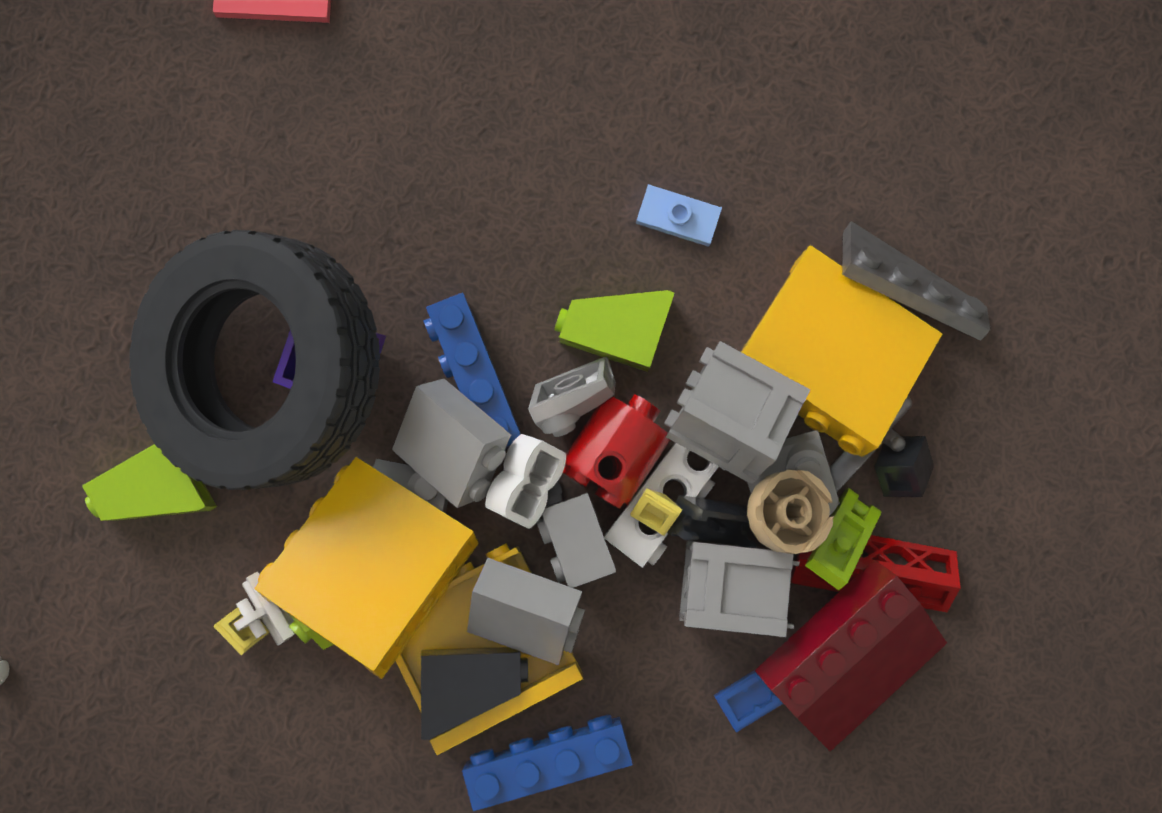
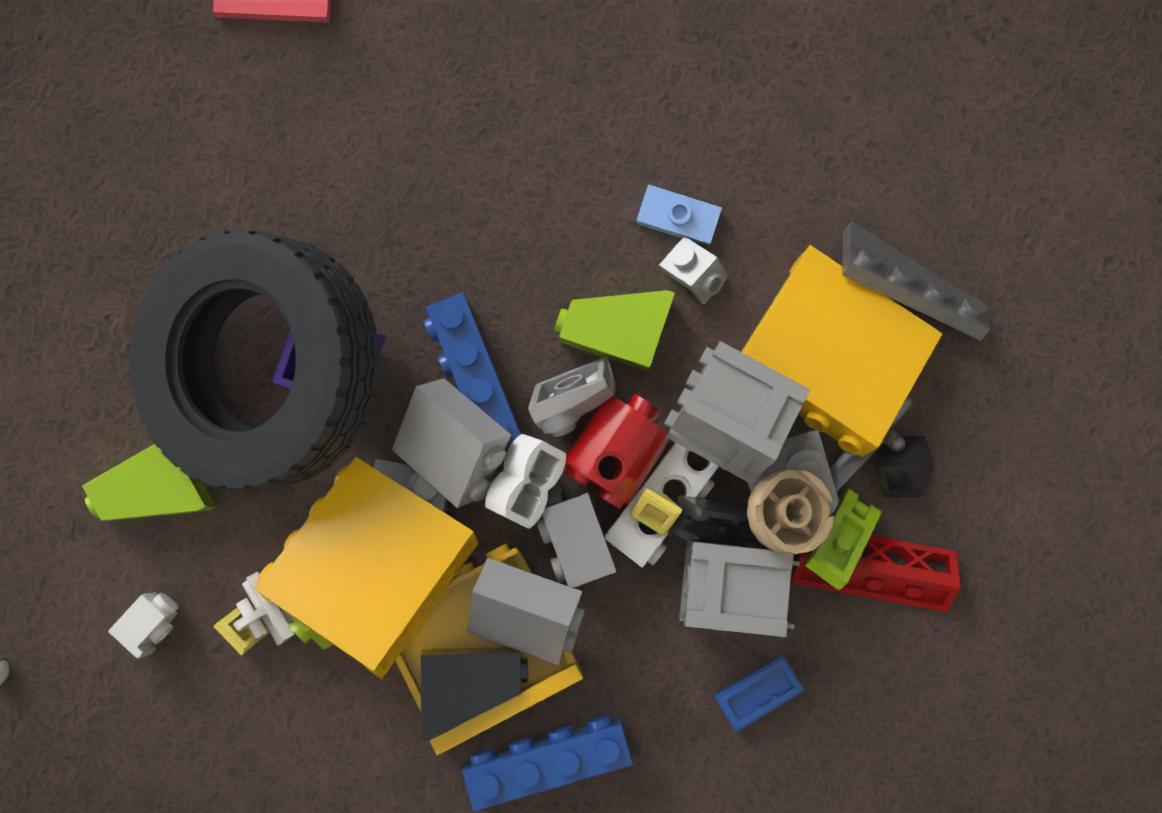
(145, 623): none -> white brick
(695, 269): none -> light grey bracket
(852, 655): dark red slope -> none

